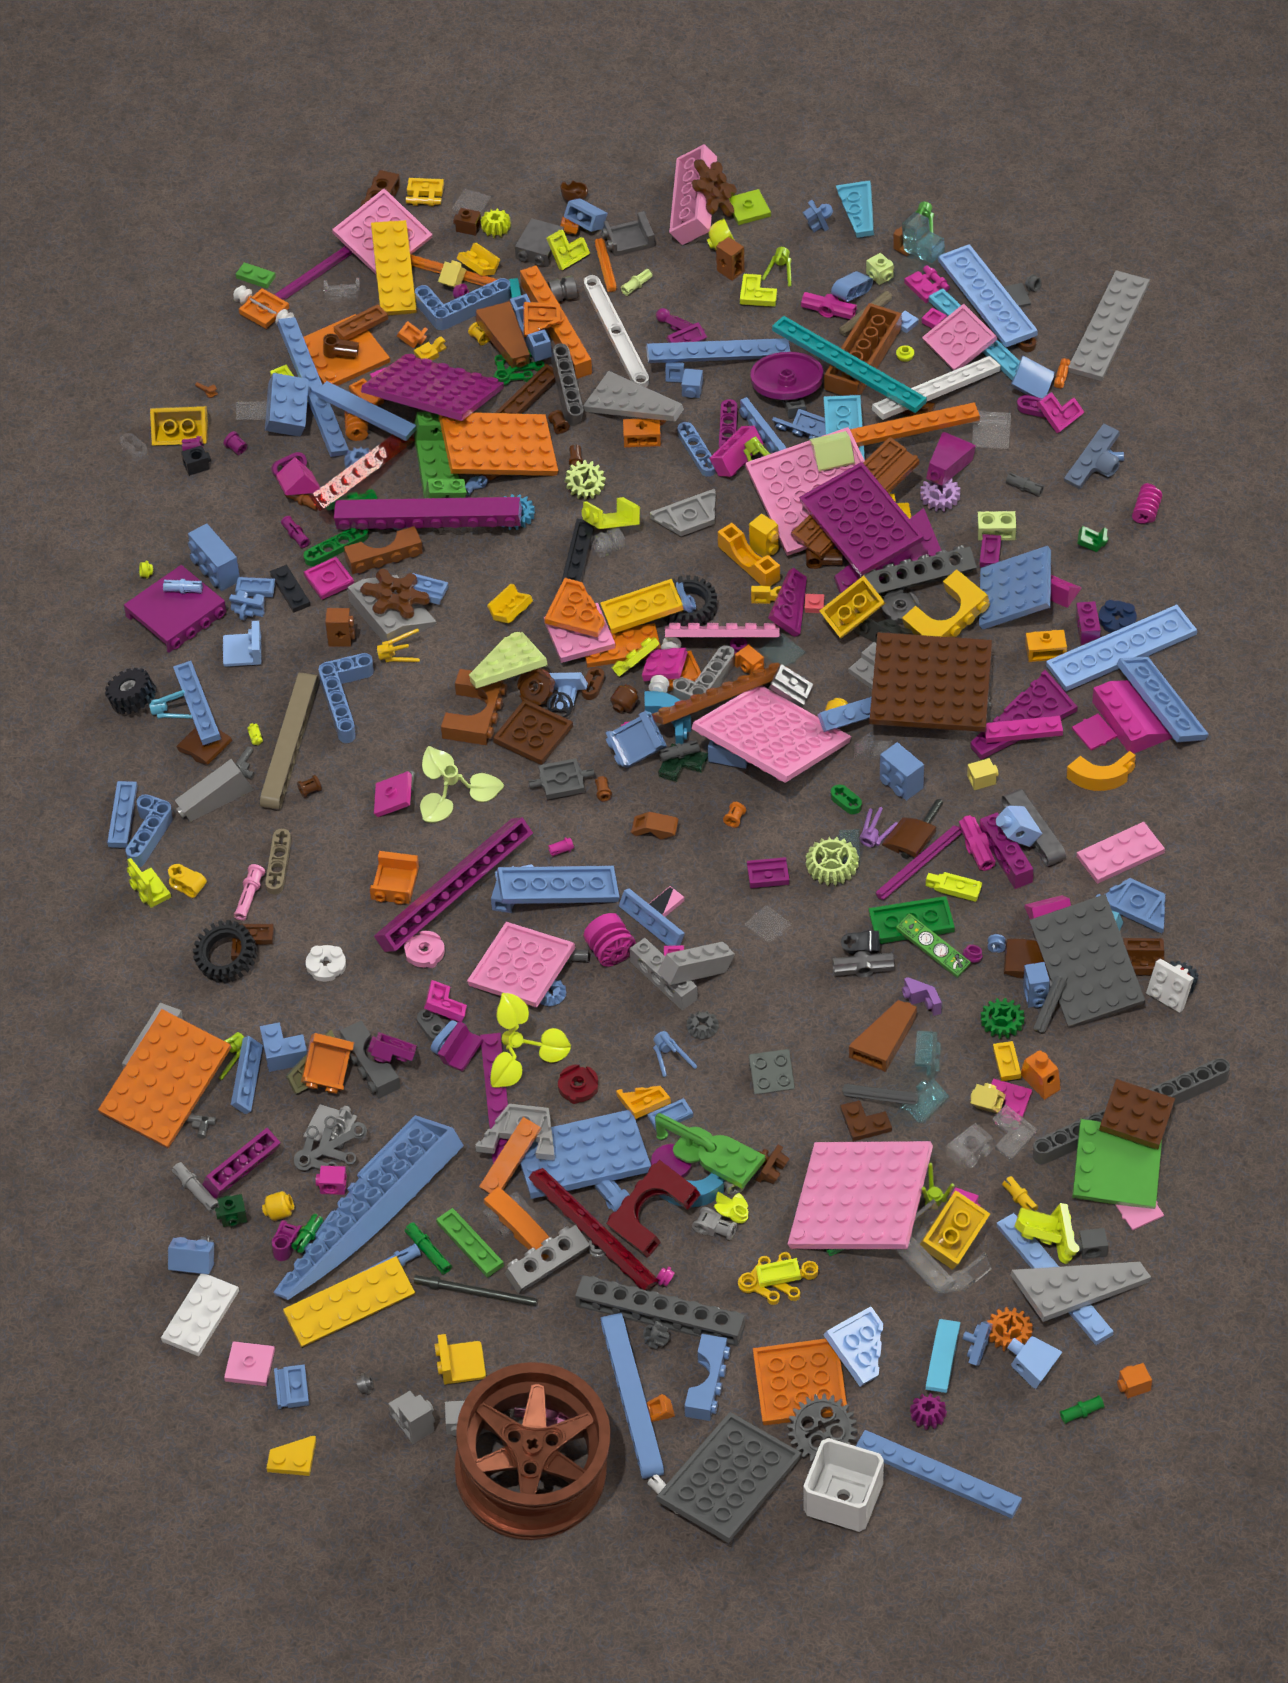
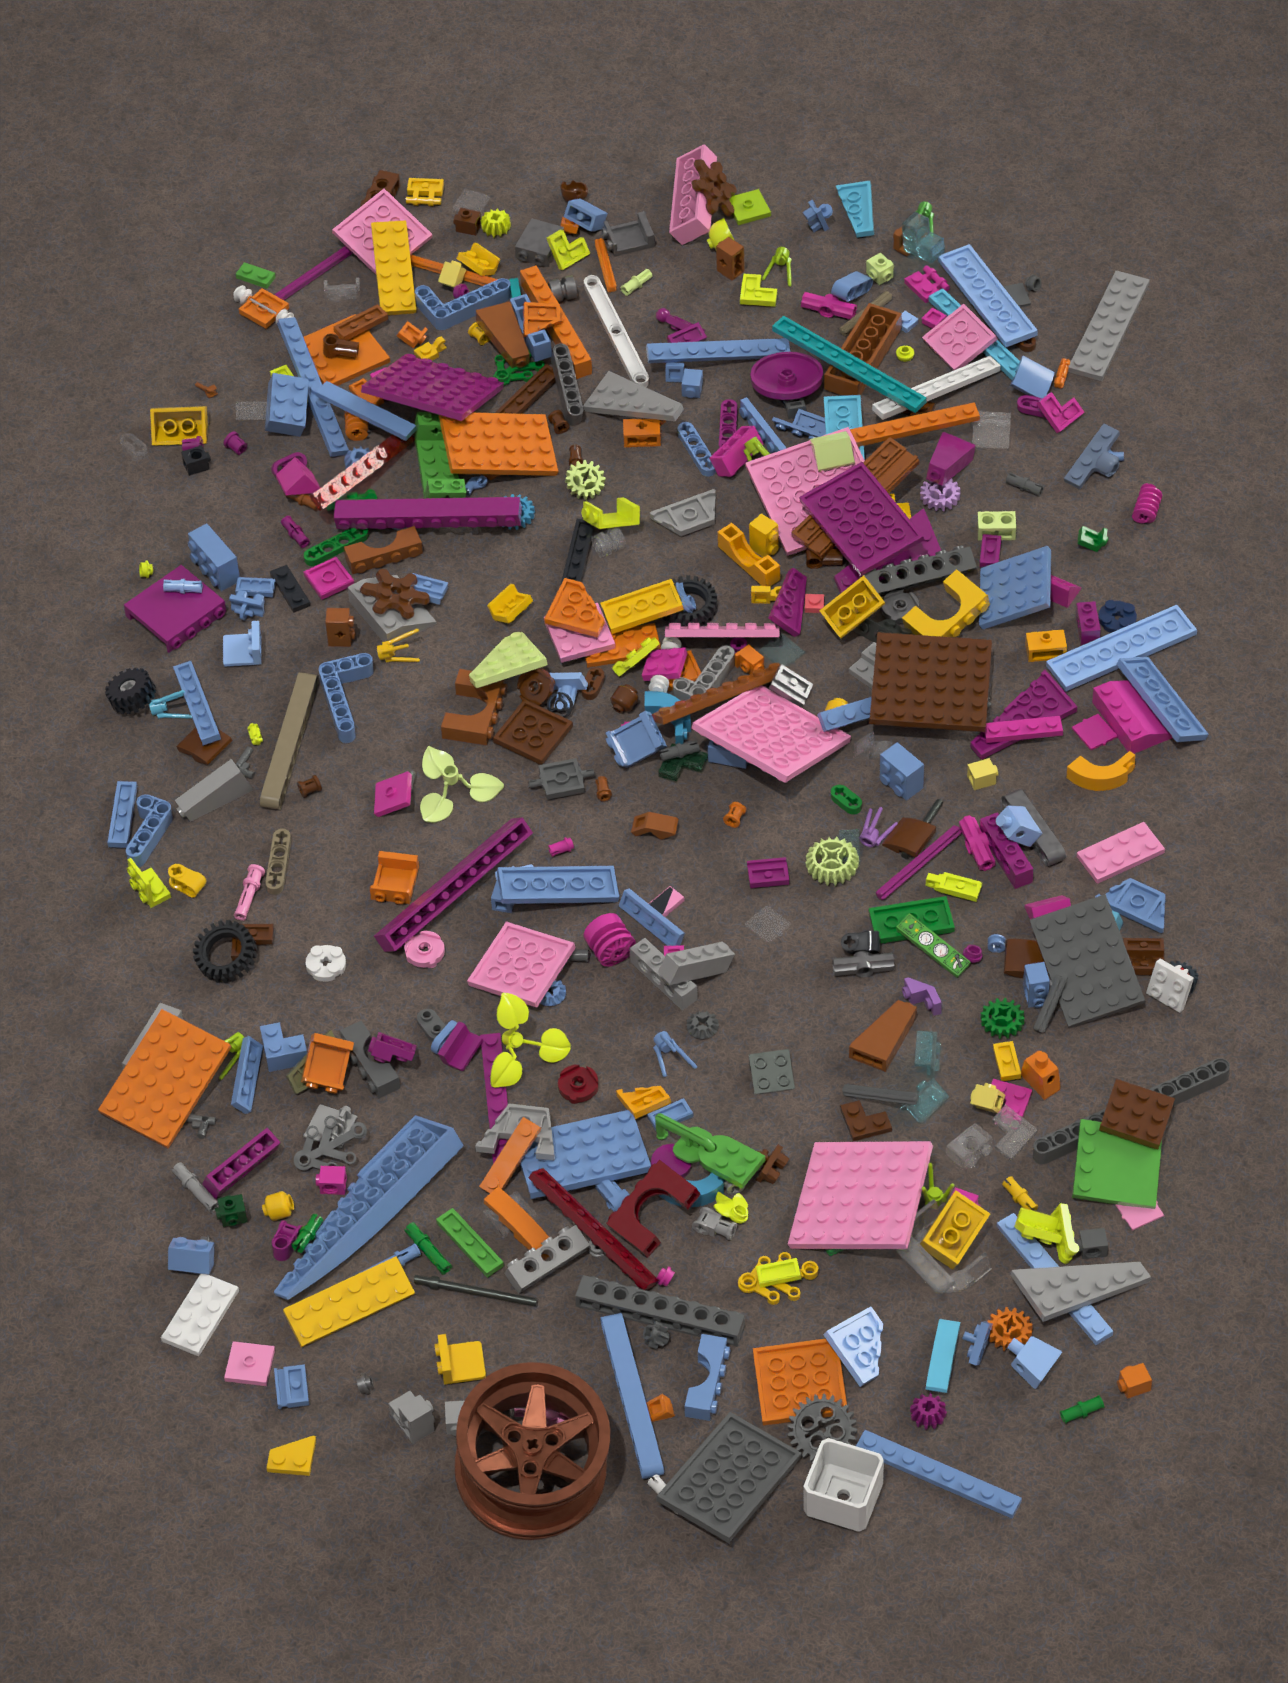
(438, 1002): dark pink plate -> none

